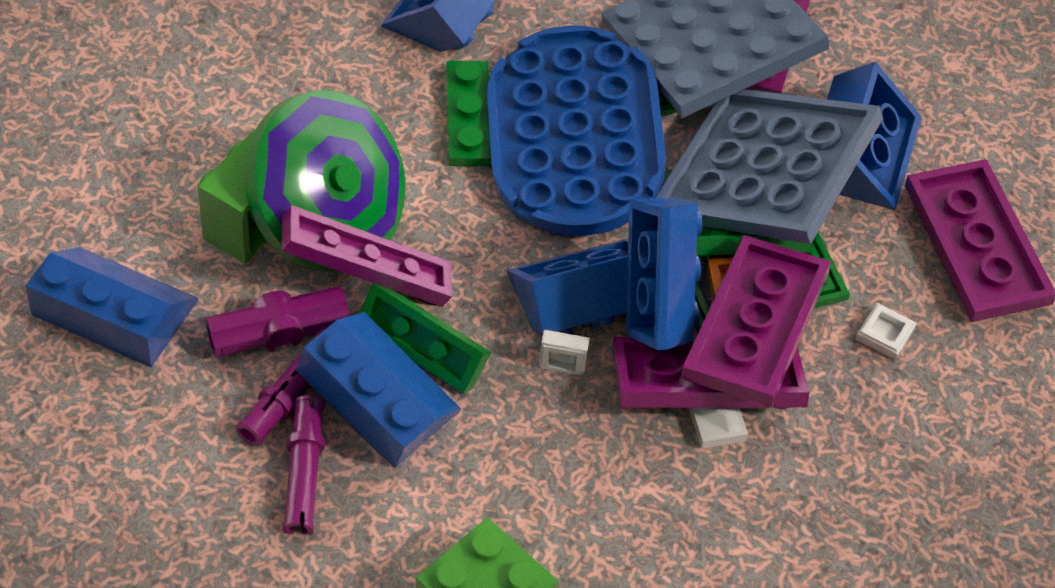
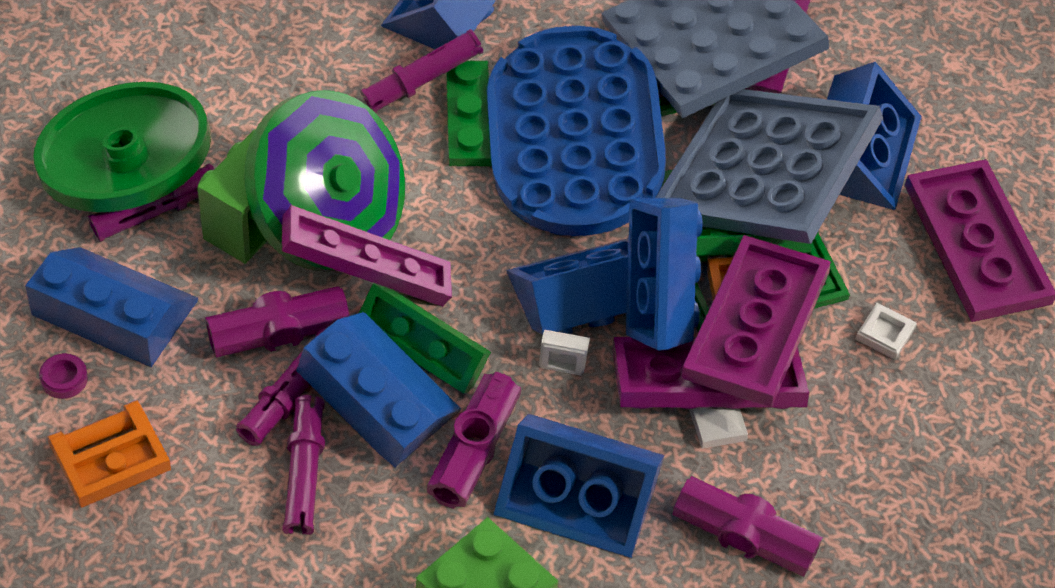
(63, 376): none -> magenta tile
(110, 223): none -> magenta pin
(114, 463): none -> orange plate
(122, 146): none -> green dish
(423, 70): none -> magenta pin
(466, 459): none -> magenta piece
(578, 484): none -> blue slope
(747, 525): none -> magenta piece

